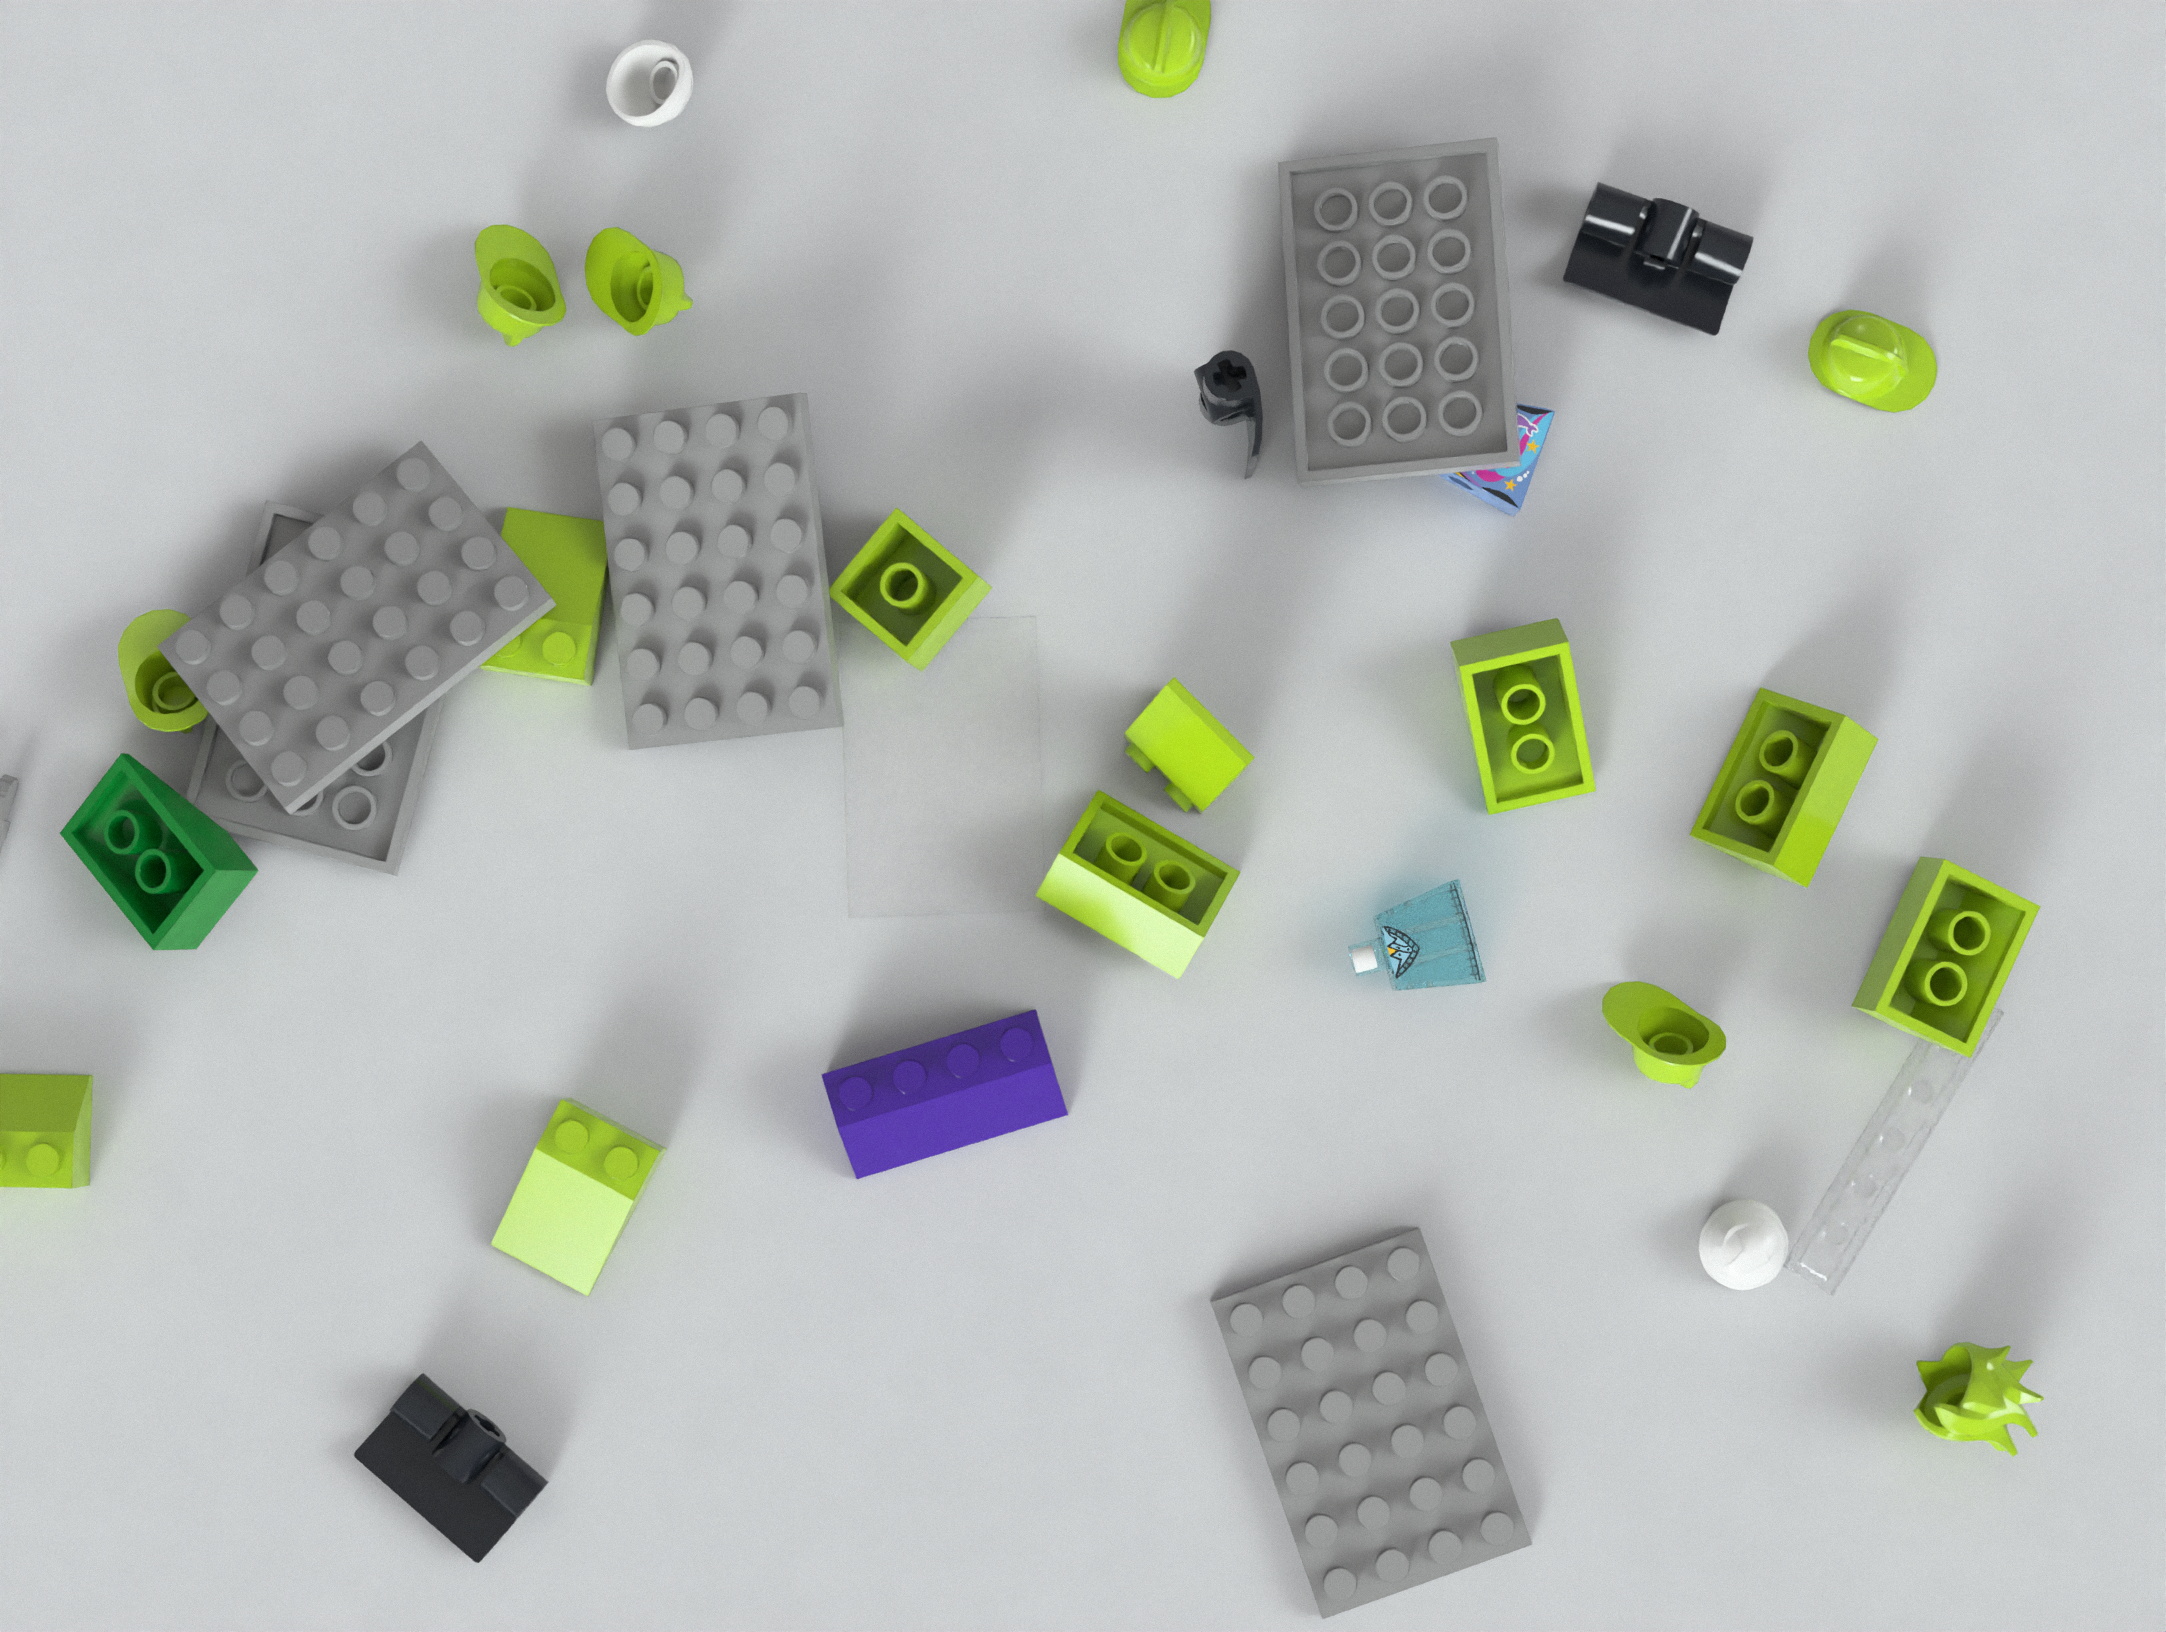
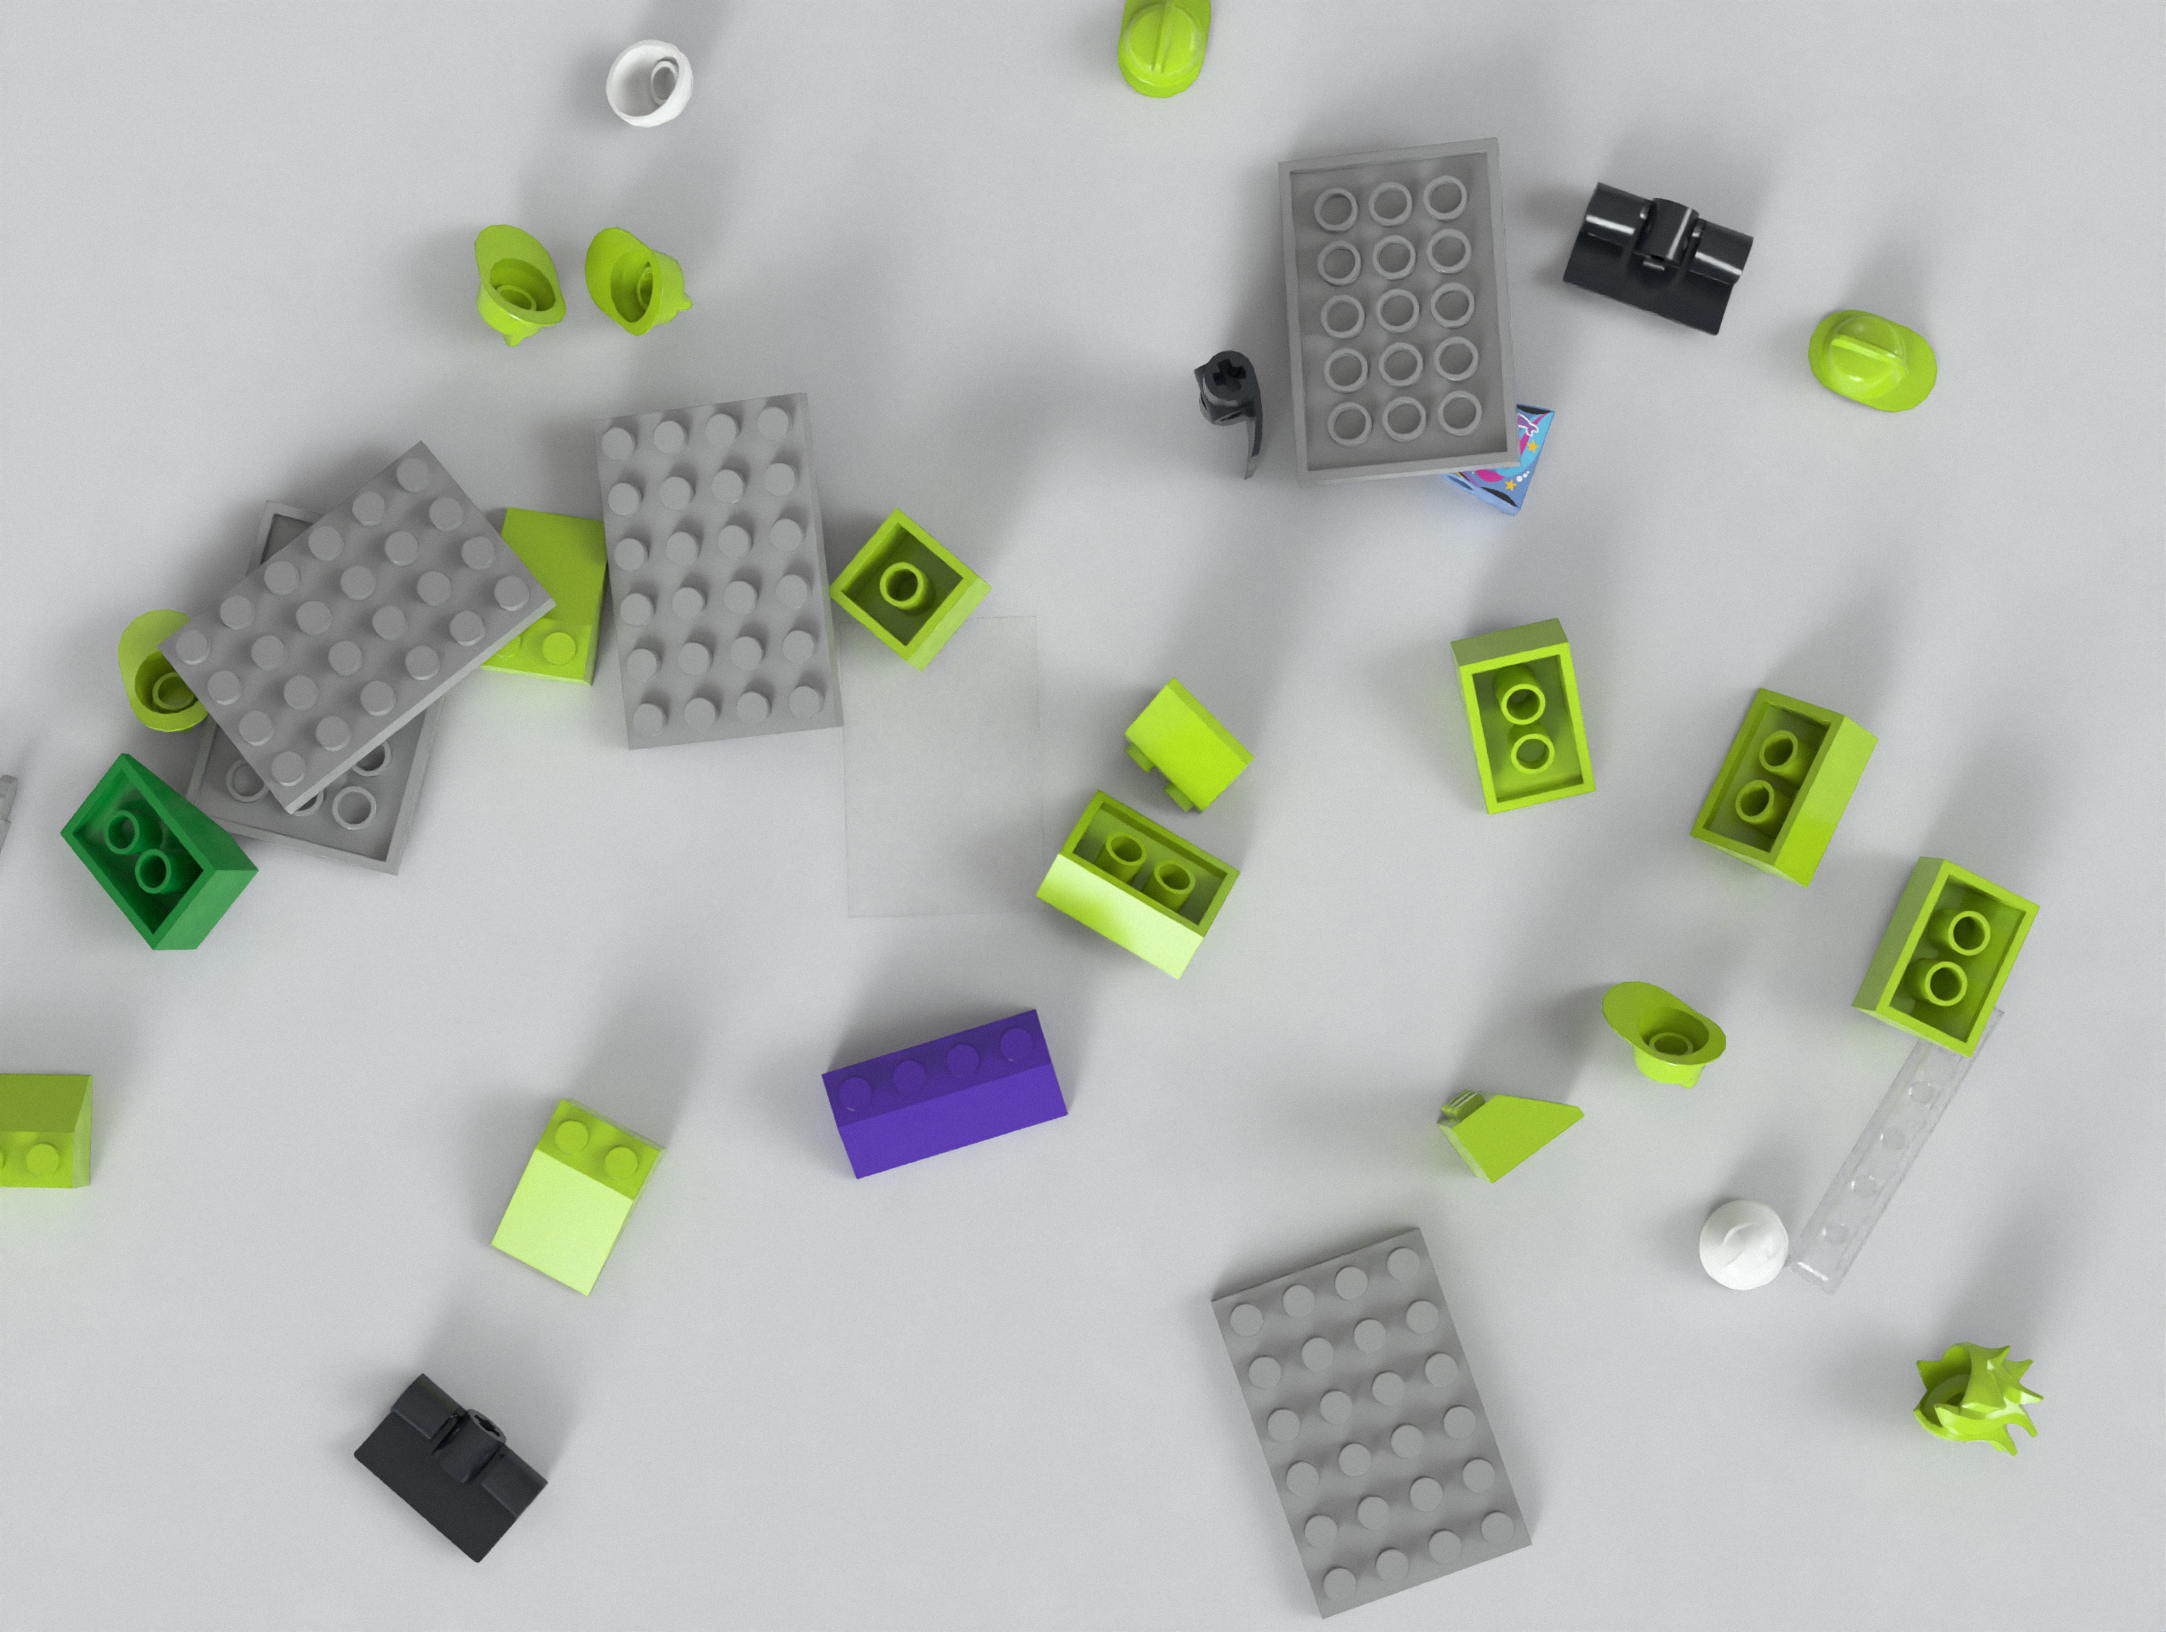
(1423, 942): clear light blue torso -> none
(1502, 1130): none -> lime slope

